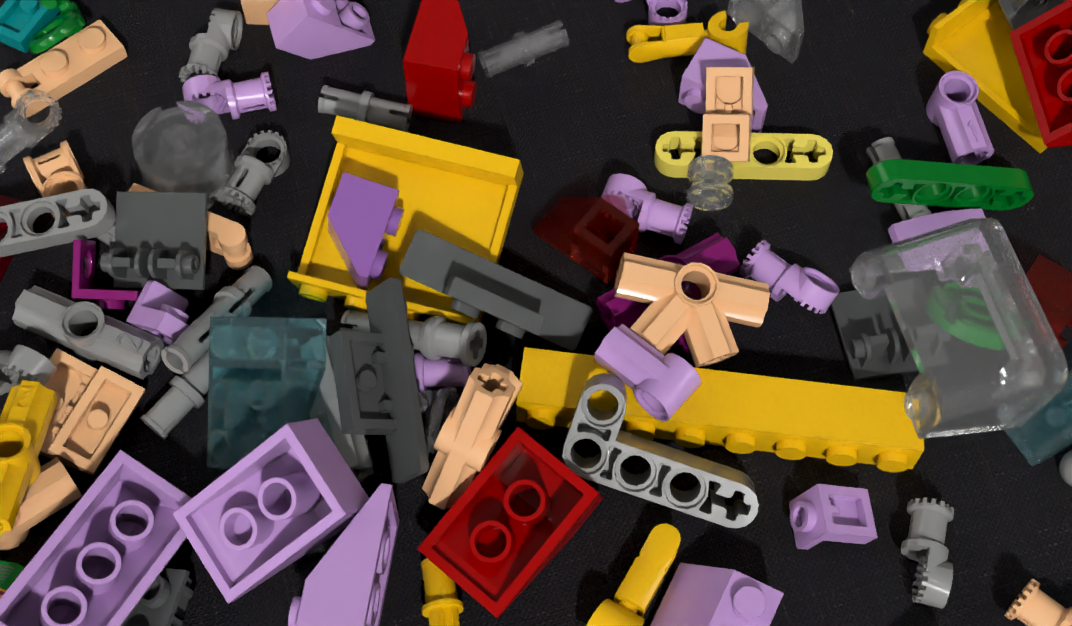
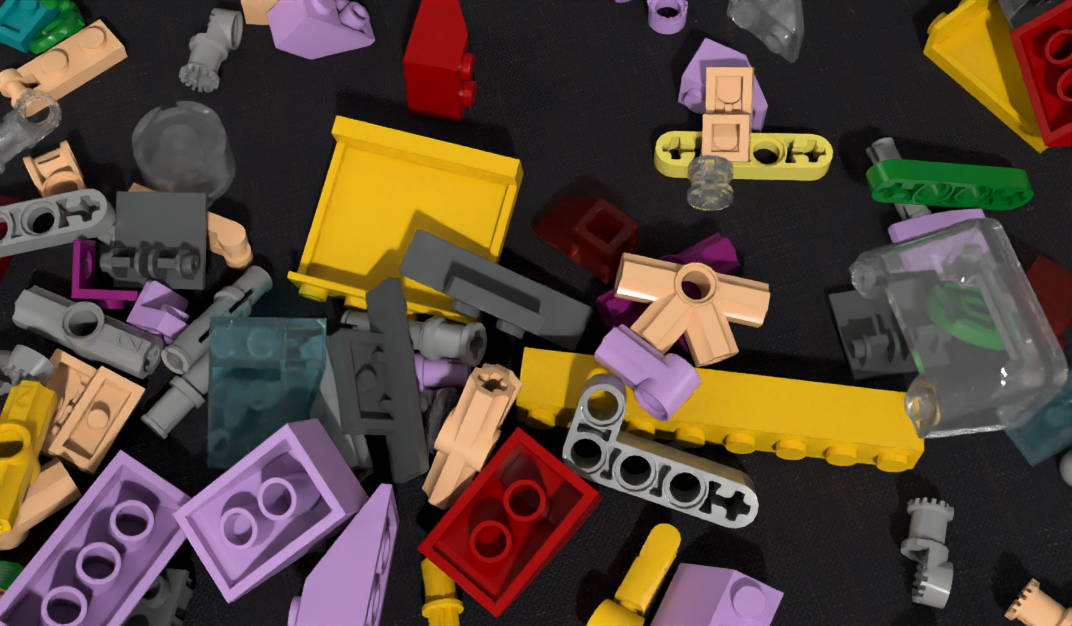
(230, 96): lavender connector -> none
(252, 173): light grey connector -> none
(359, 225): medium lavender slope -> none
(365, 108): light grey pin -> none
(523, 48): clear pin -> none
(645, 208): lavender connector -> none
(667, 41): yellow piece -> none
(803, 284): lavender connector -> none
(832, 515): lavender bracket -> none
(960, 118): lavender piece -> none

